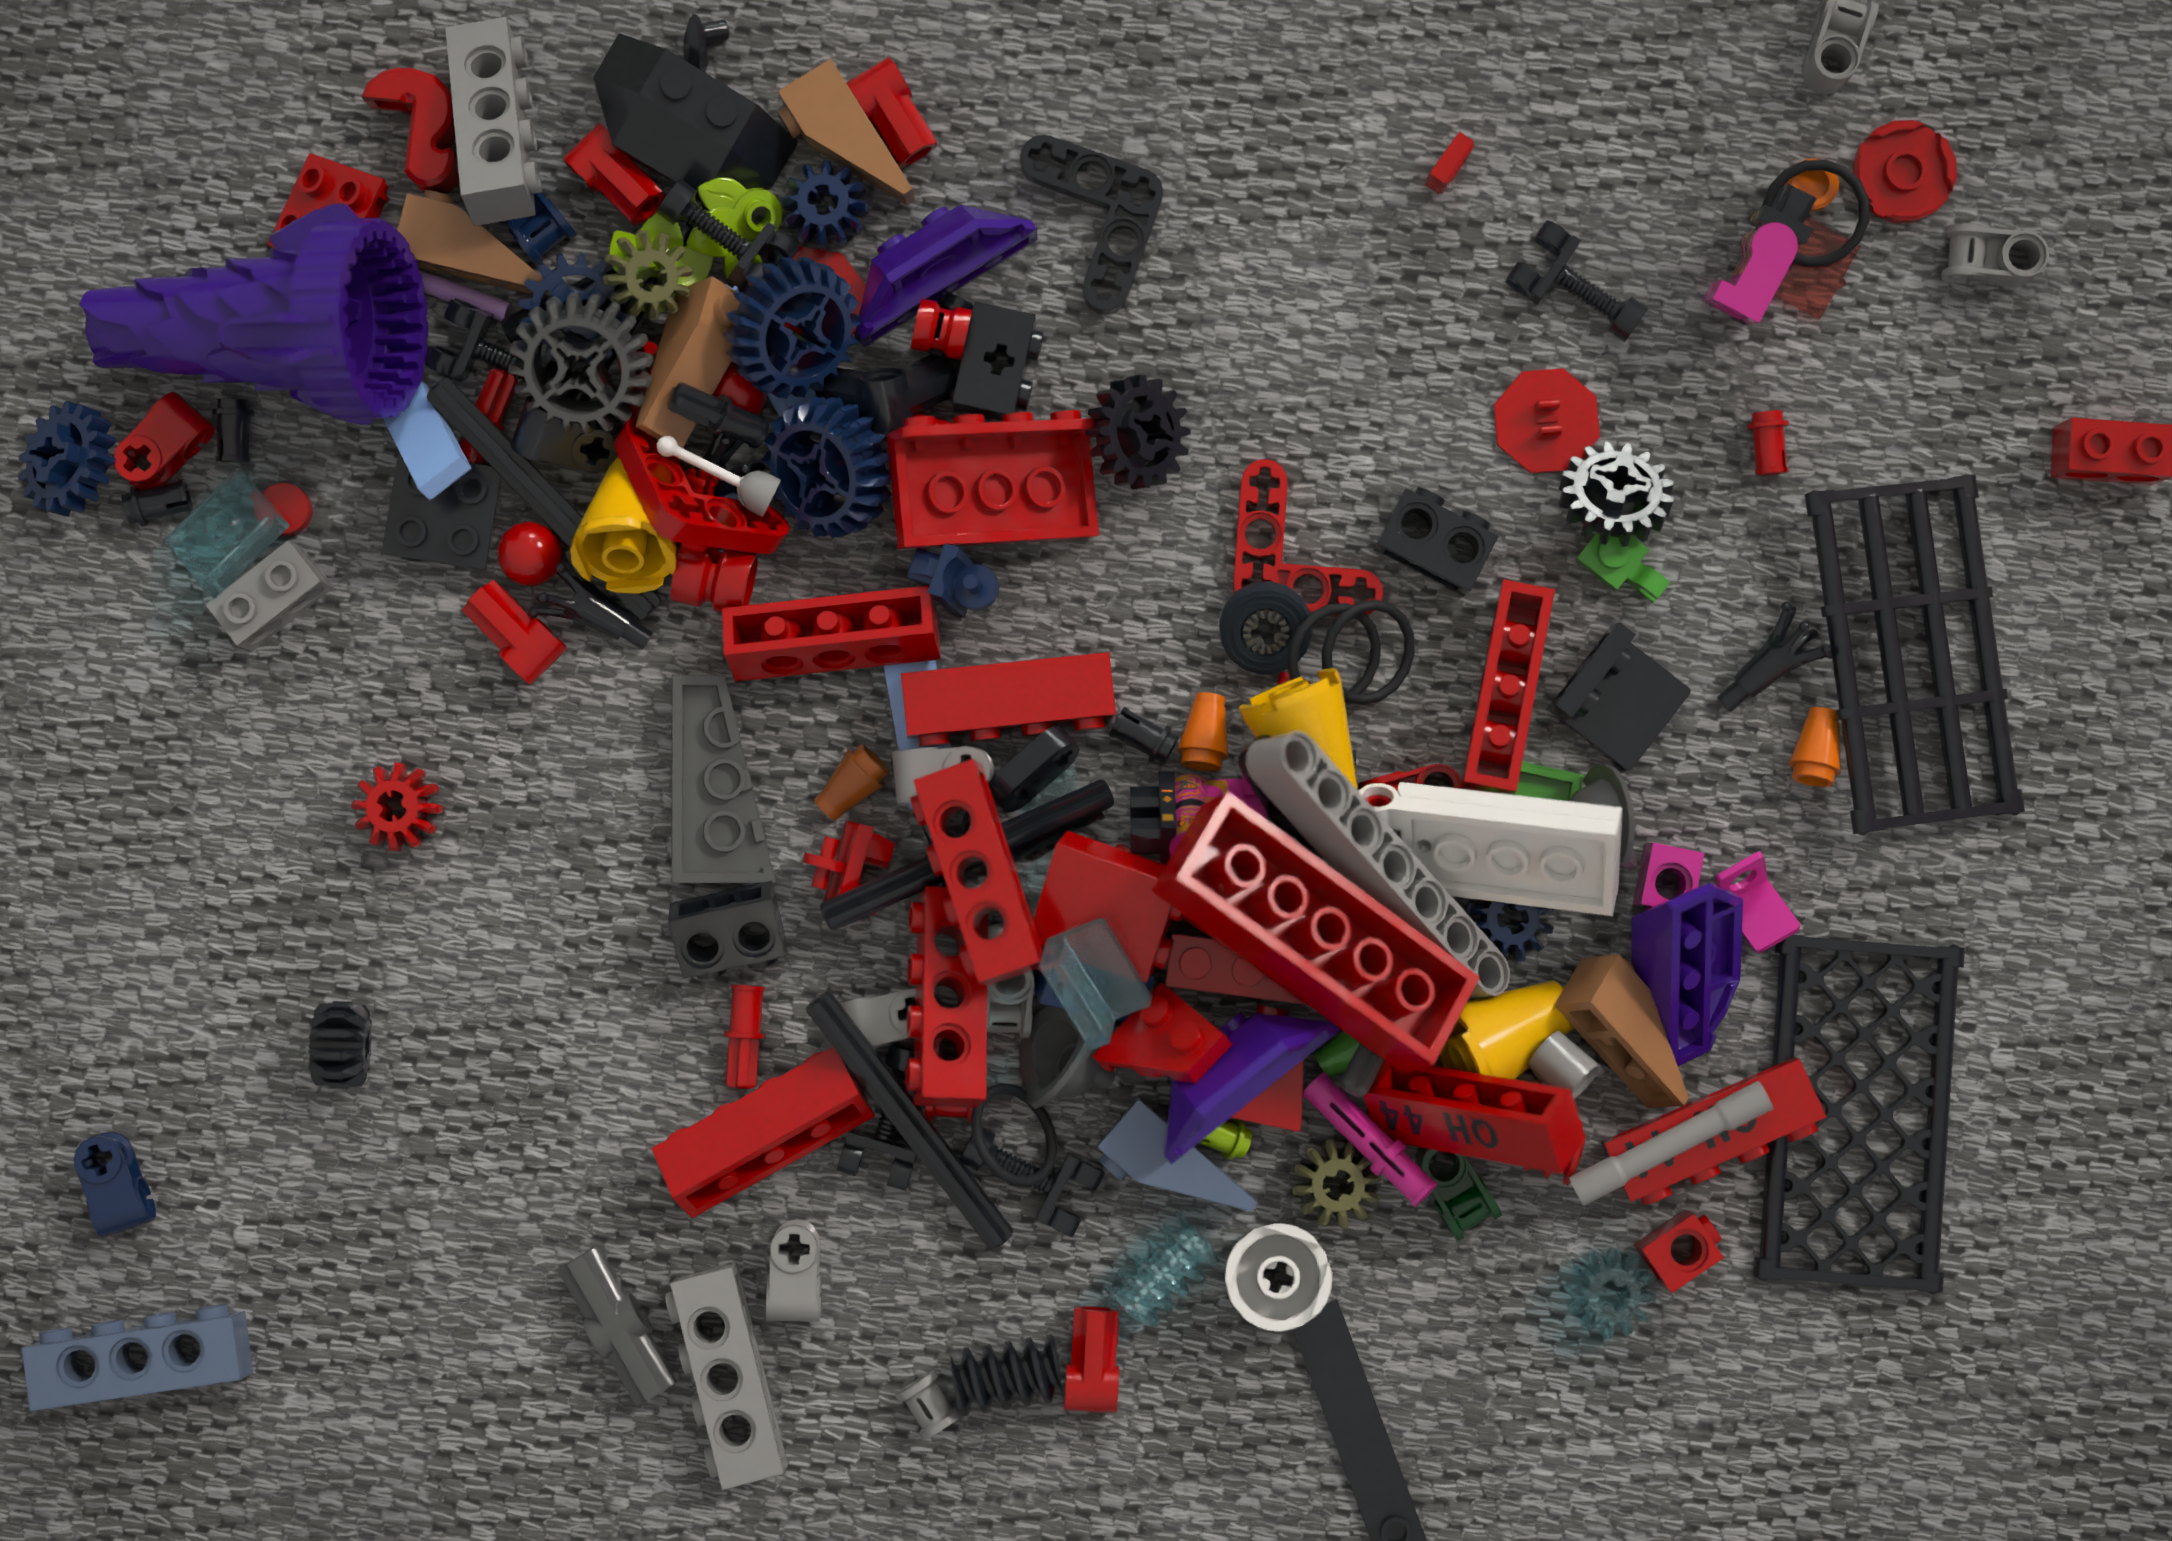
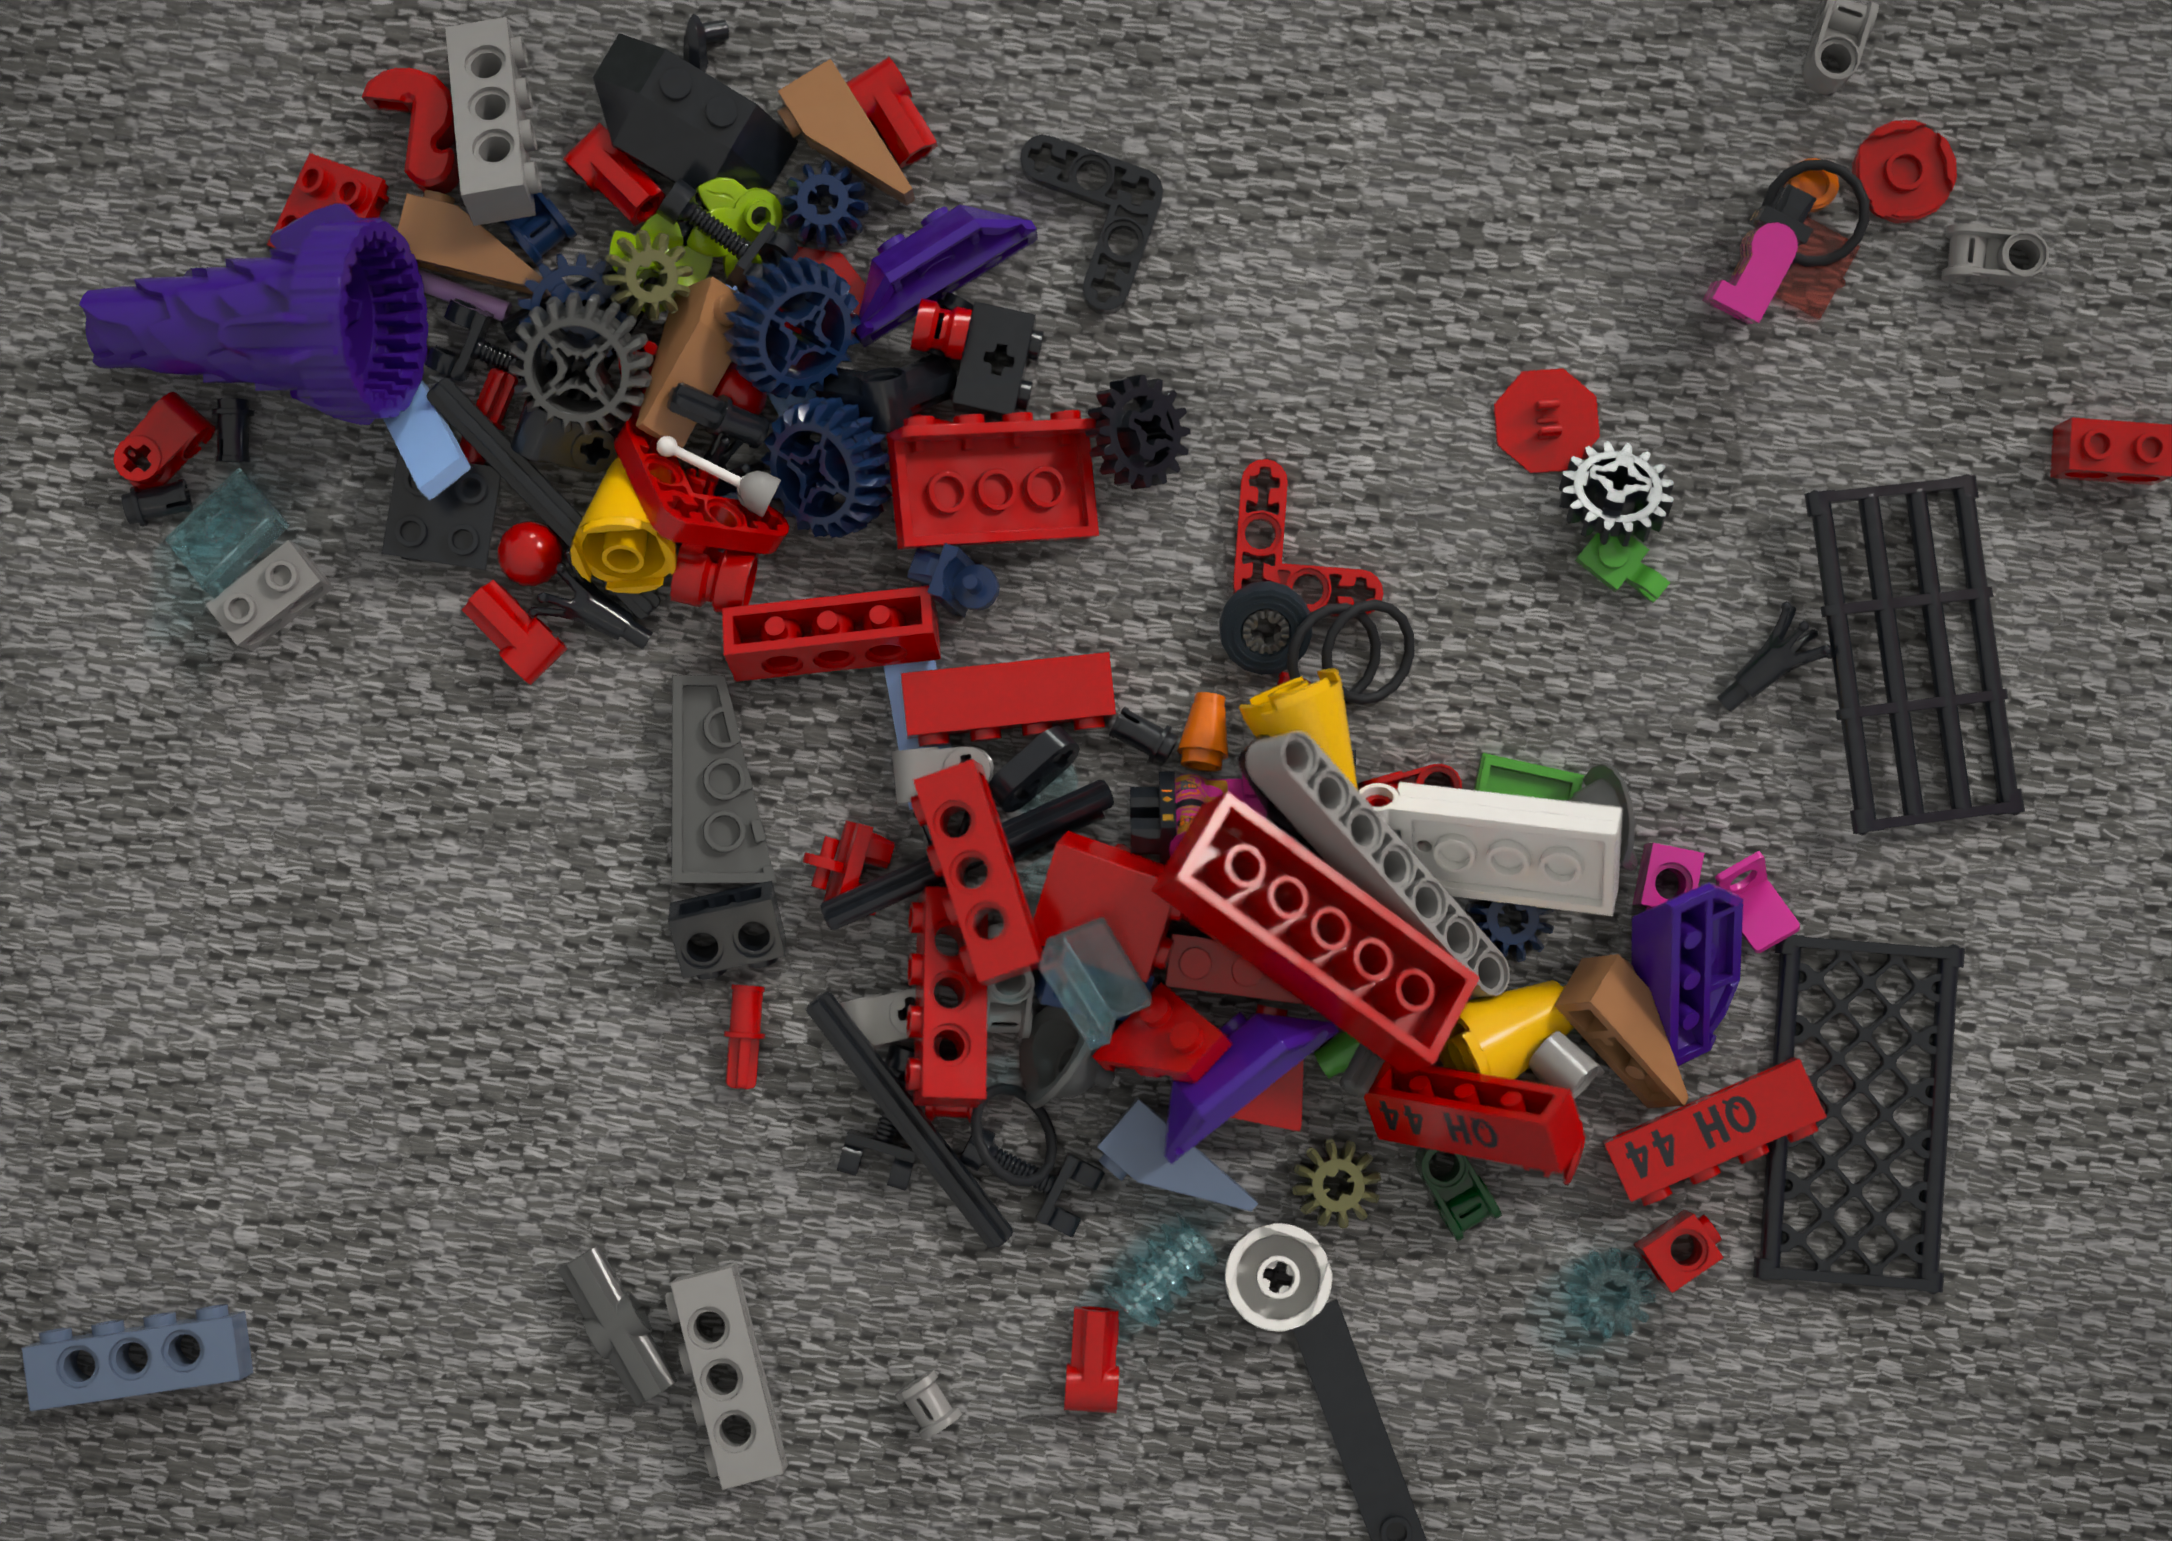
(67, 459): dark blue gear -> none
(113, 1189): dark blue piece -> none
(293, 506): red tile -> none
(340, 1045): black gear -> none
(414, 801): red gear -> none
(762, 1132): red brick -> none
(794, 1281): light grey piece -> none
(853, 780): dark orange cone -> none
(1006, 1375): black piece -> none
(1230, 1139): lime pin -> none
(1414, 1184): dark pink pin -> none
(1430, 554): black brick -> none
(1449, 163): red tile -> none
(1508, 688): red brick -> none
(1552, 237): black bar -> none
(1619, 698): black bracket -> none
(1723, 1116): light grey piece -> none
(1769, 442): red pin -> none
(1817, 751): orange cone -> none

